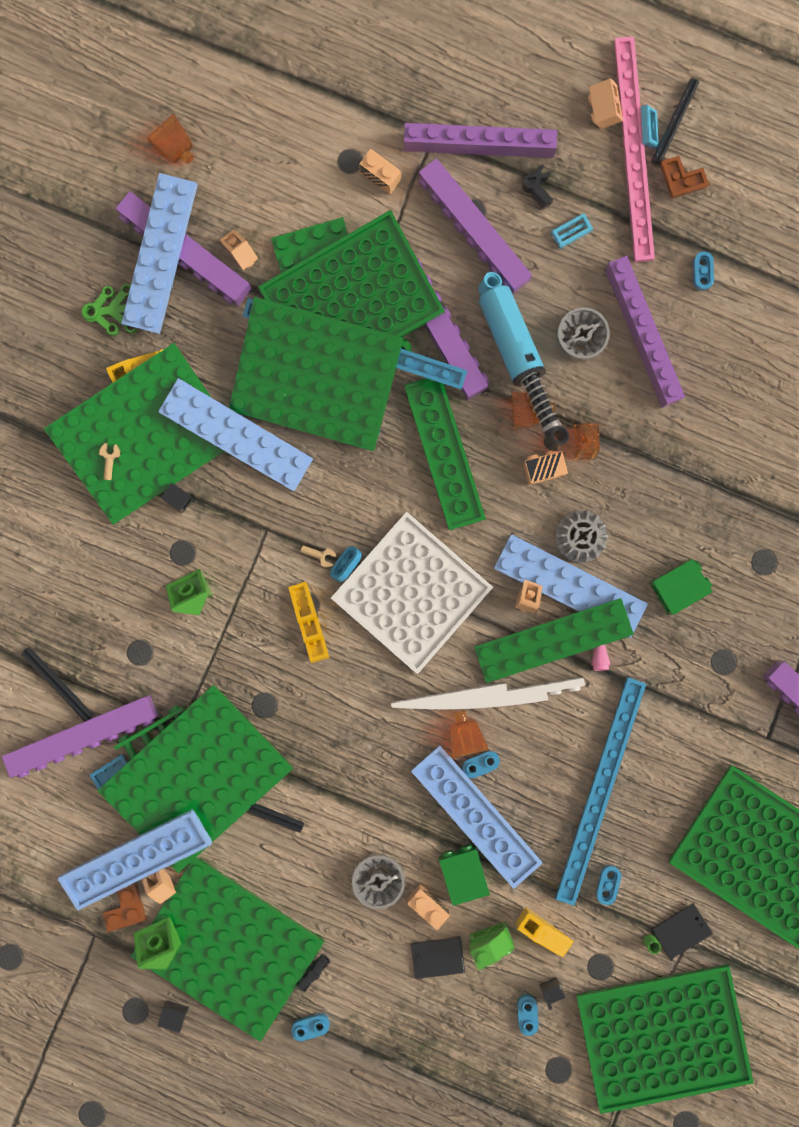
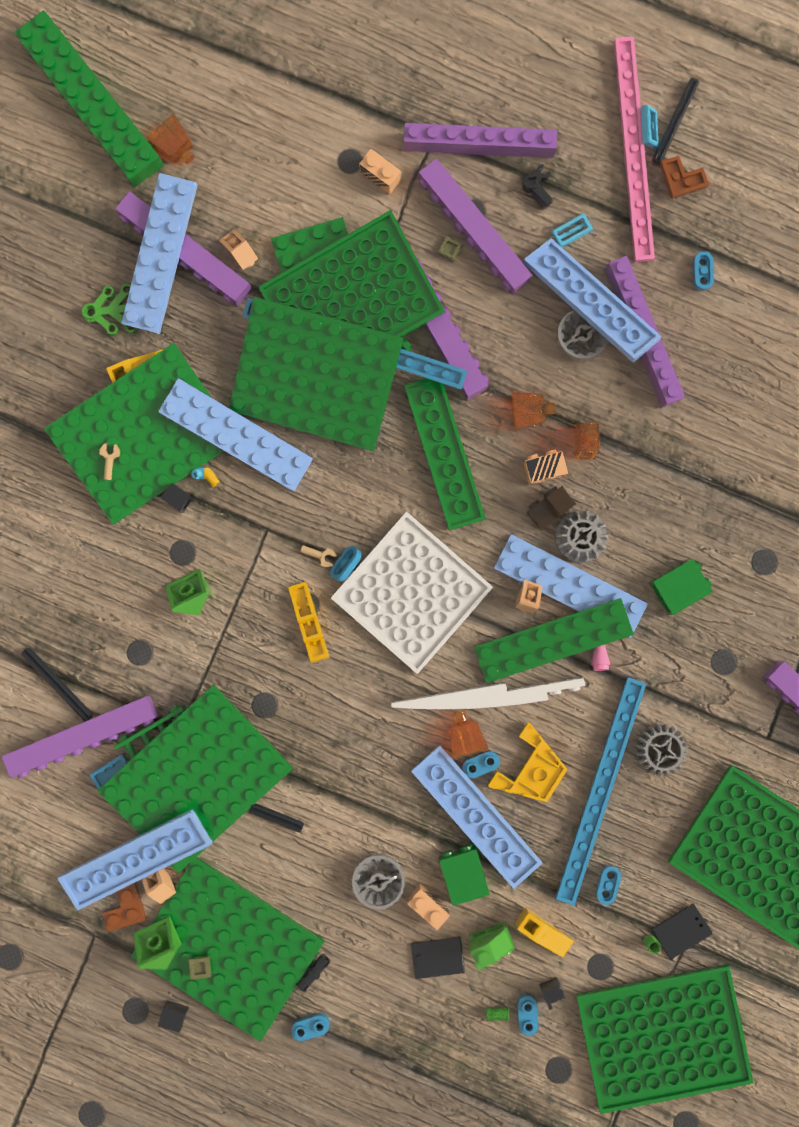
(89, 99): none -> green brick
(200, 967): none -> olive tile
(205, 473): none -> arm
(449, 249): none -> olive tile
(491, 1014): none -> bright green piece
(519, 353): medium azure piece -> none
(539, 774): none -> yellow wing
(553, 506): none -> dark brown brick
(592, 300): none -> light blue plate
(605, 104): light nougat brick -> none
(659, 756): none -> light grey gear

